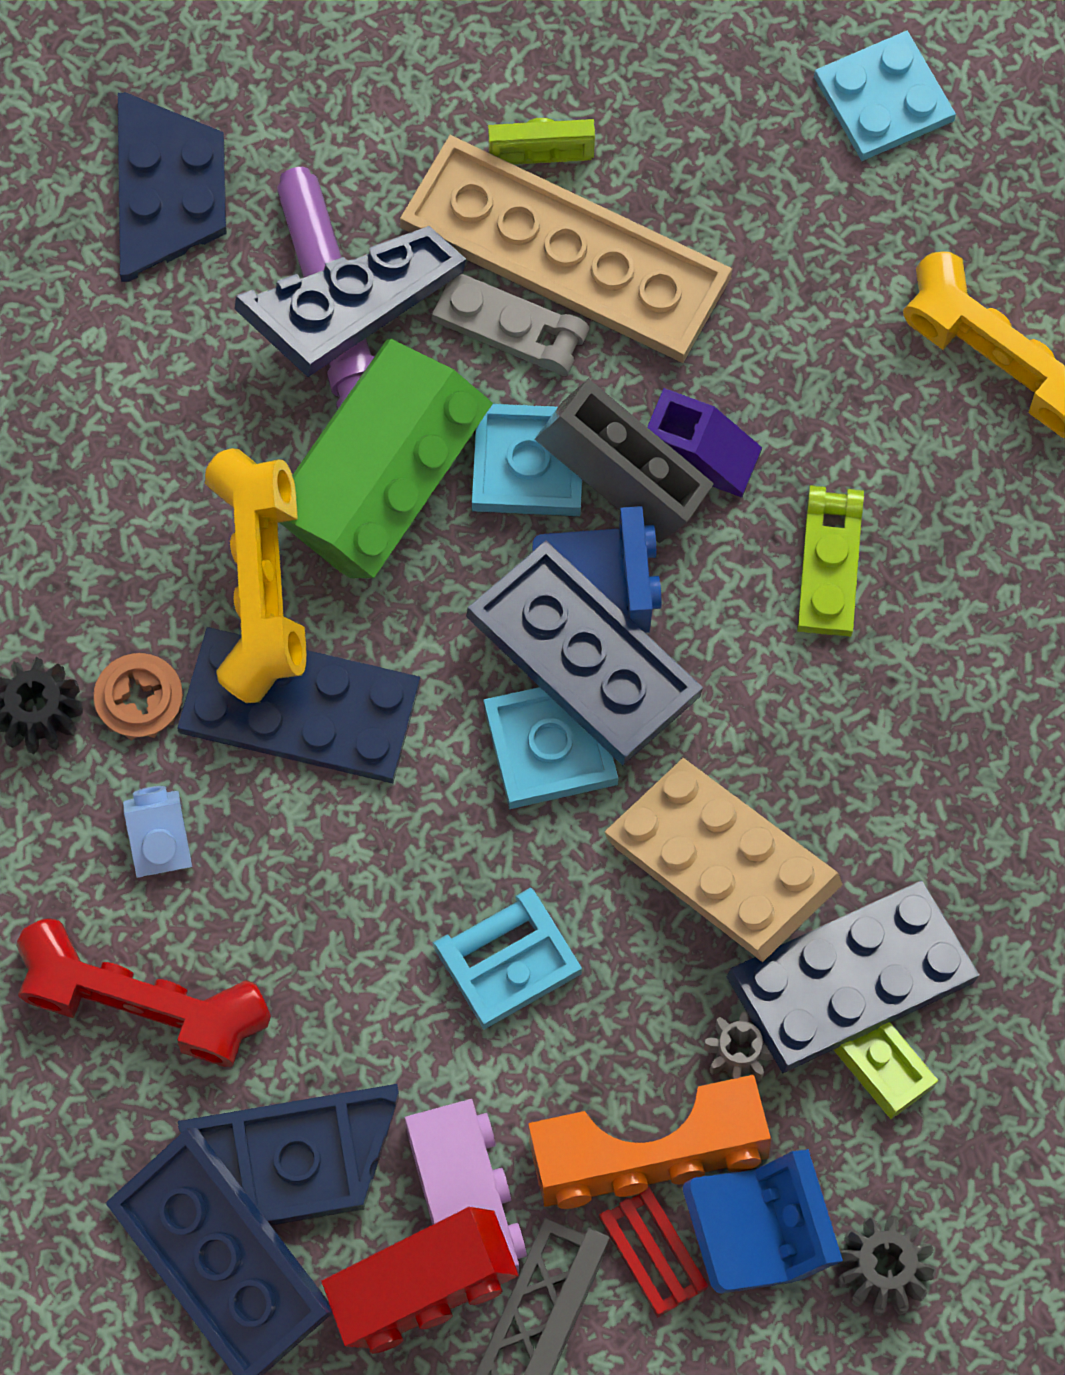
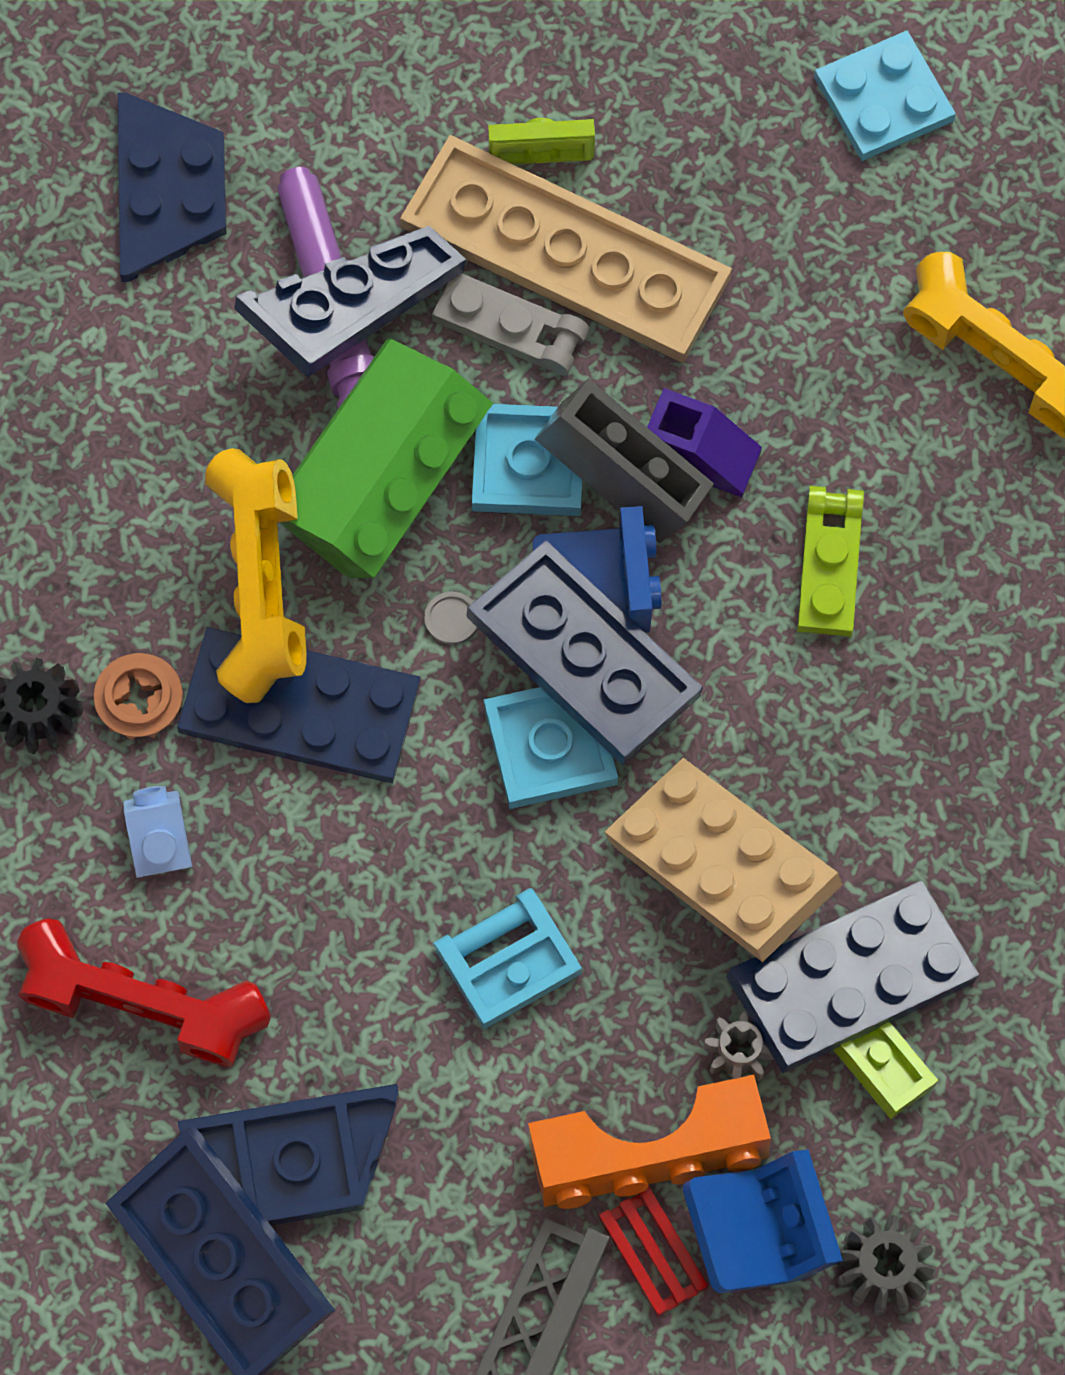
(420, 1280): red brick -> none
(447, 618): none -> light grey piece
(456, 1168): lavender brick -> none

